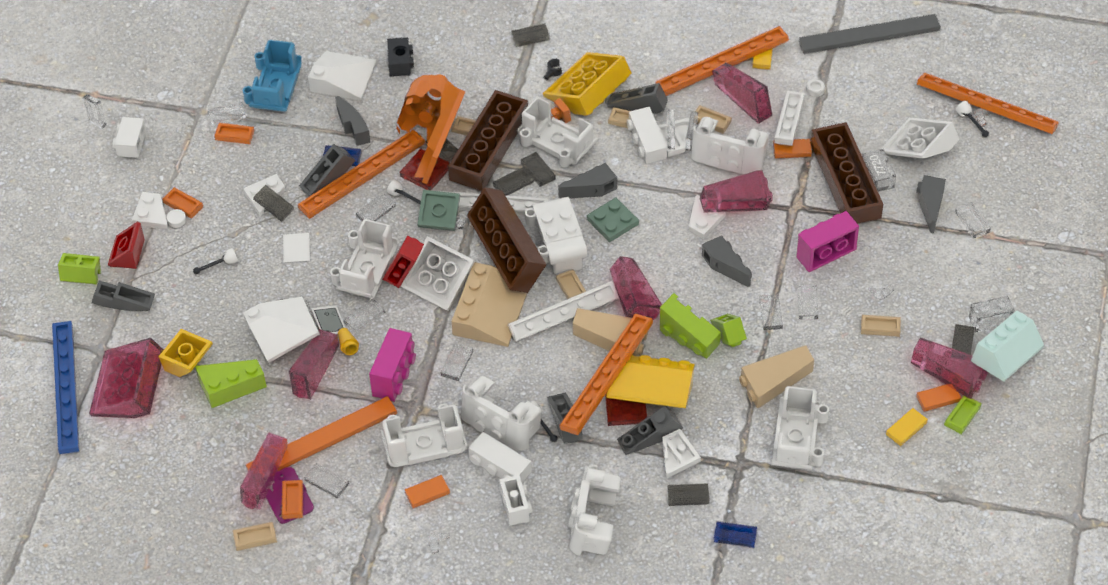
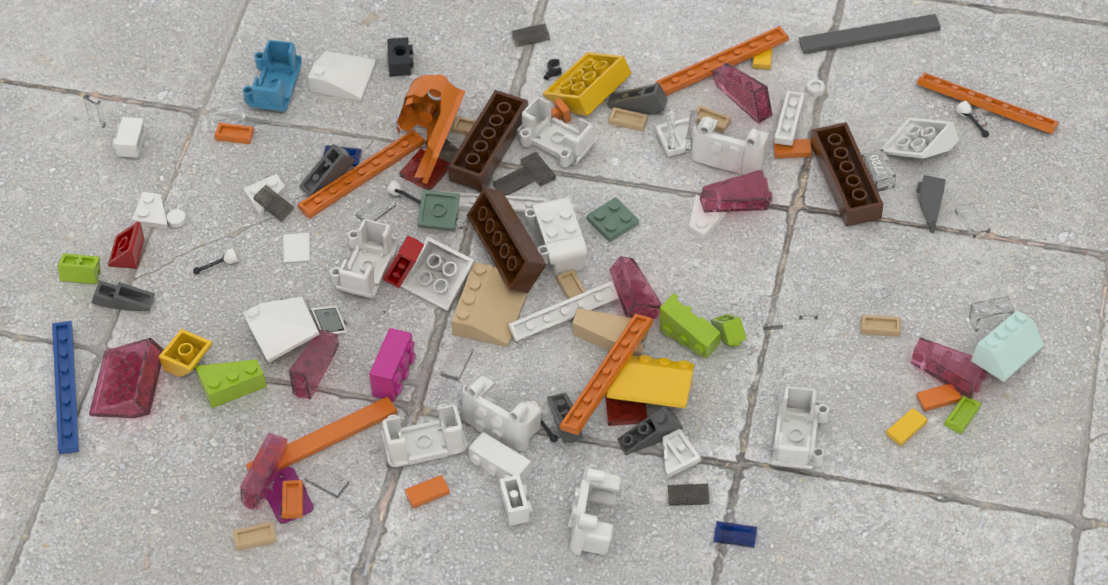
(179, 200): orange tile -> none
(348, 342): yellow cone -> none
(352, 121): dark grey slope -> none
(592, 183): dark grey slope -> none
(647, 135): white brick -> none
(722, 258): dark grey slope -> none
(772, 375): tan slope -> none
(827, 241): dark pink brick -> none
(963, 338): clear smoke tile -> none

